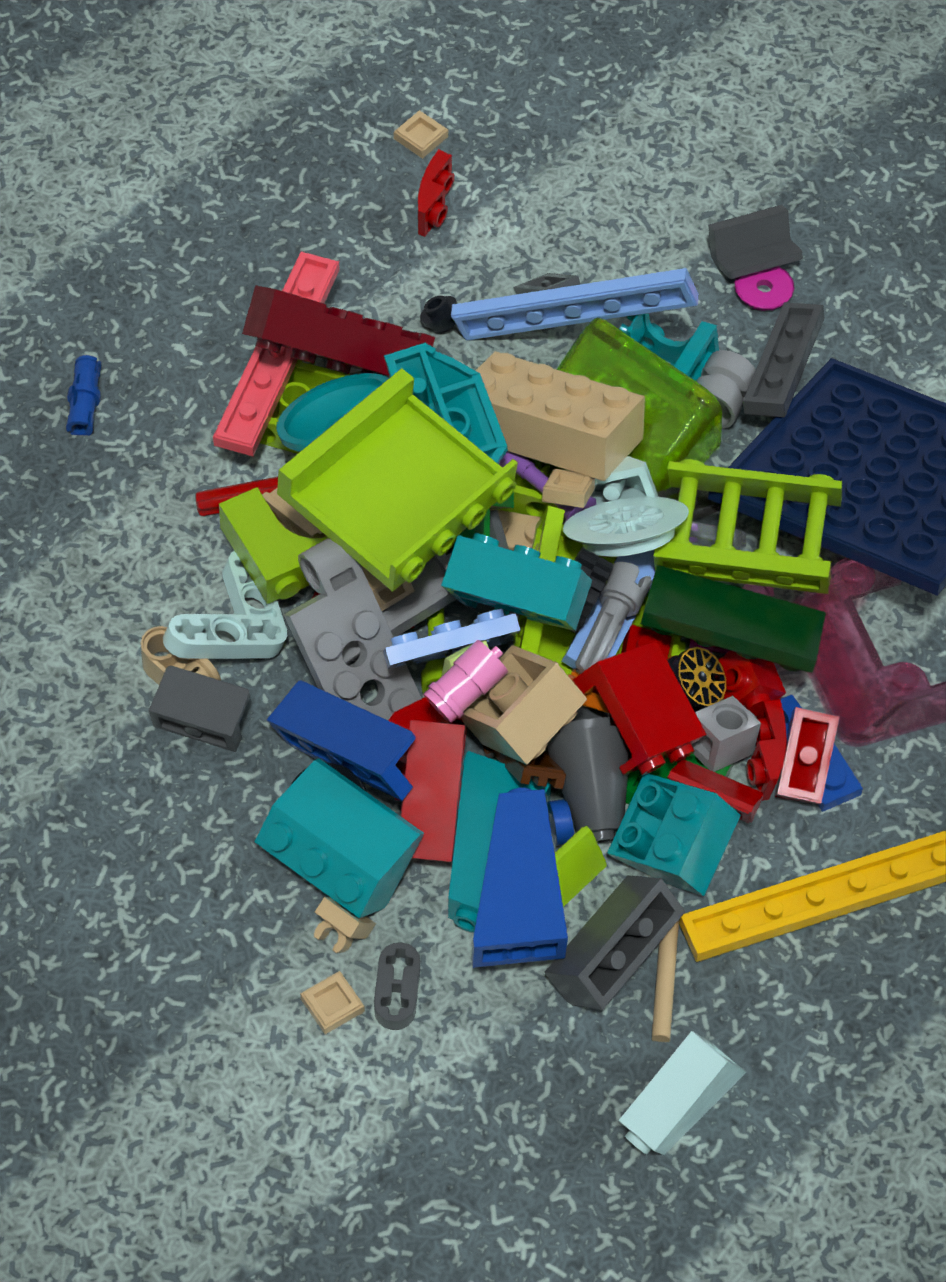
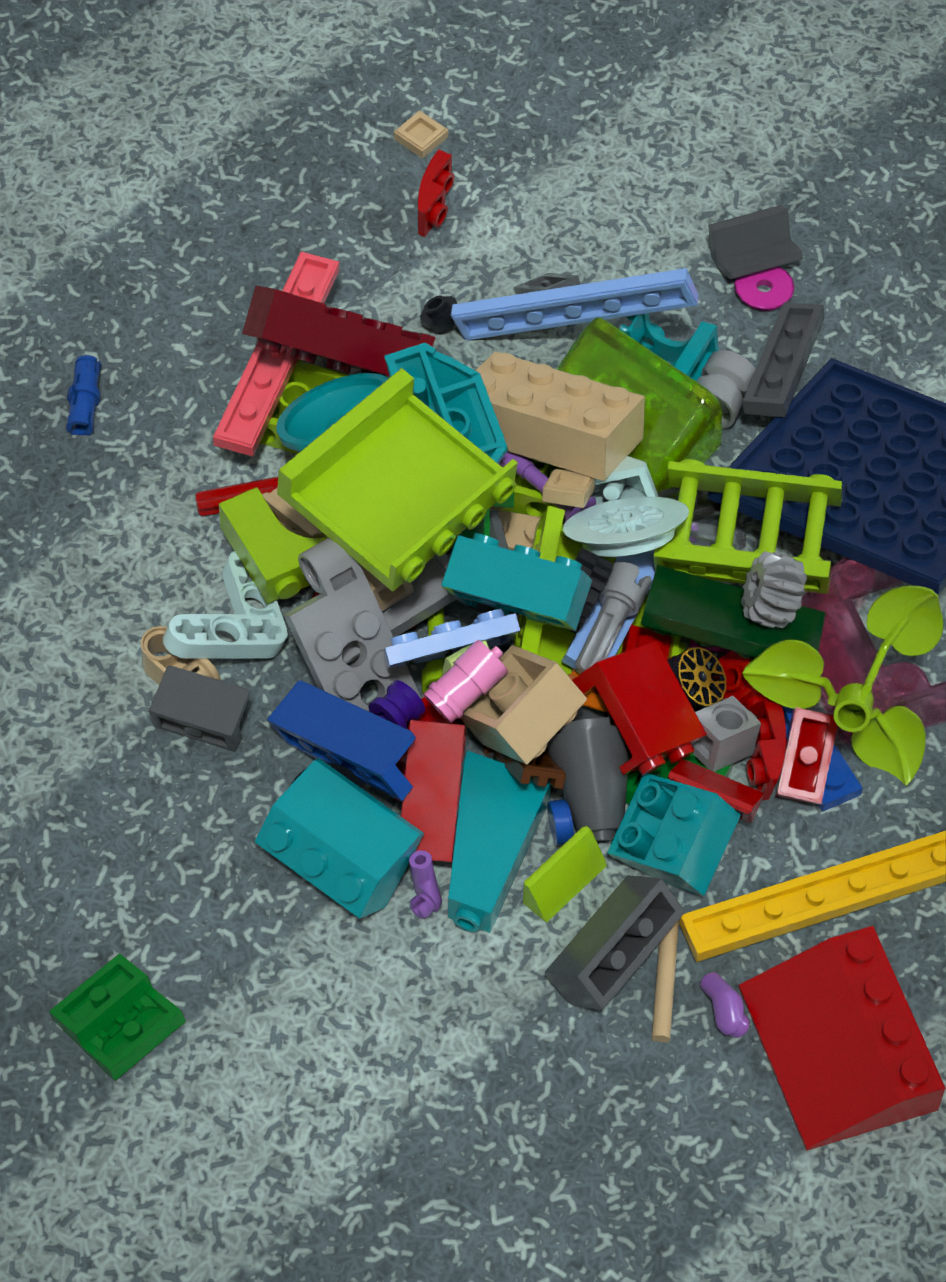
(117, 1016): none -> green slope
(332, 1002): tan tile -> none
(344, 922): tan tile -> none
(387, 984): dark grey beam -> none
(398, 705): none -> dark purple wheel
(425, 885): none -> medium lavender arm
(521, 892): blue slope -> none
(680, 1095): light aqua slope -> none
(726, 1005): none -> medium lavender arm
(773, 589): none -> light grey gear
(842, 1040): none -> red slope
(888, 741): none -> lime plant

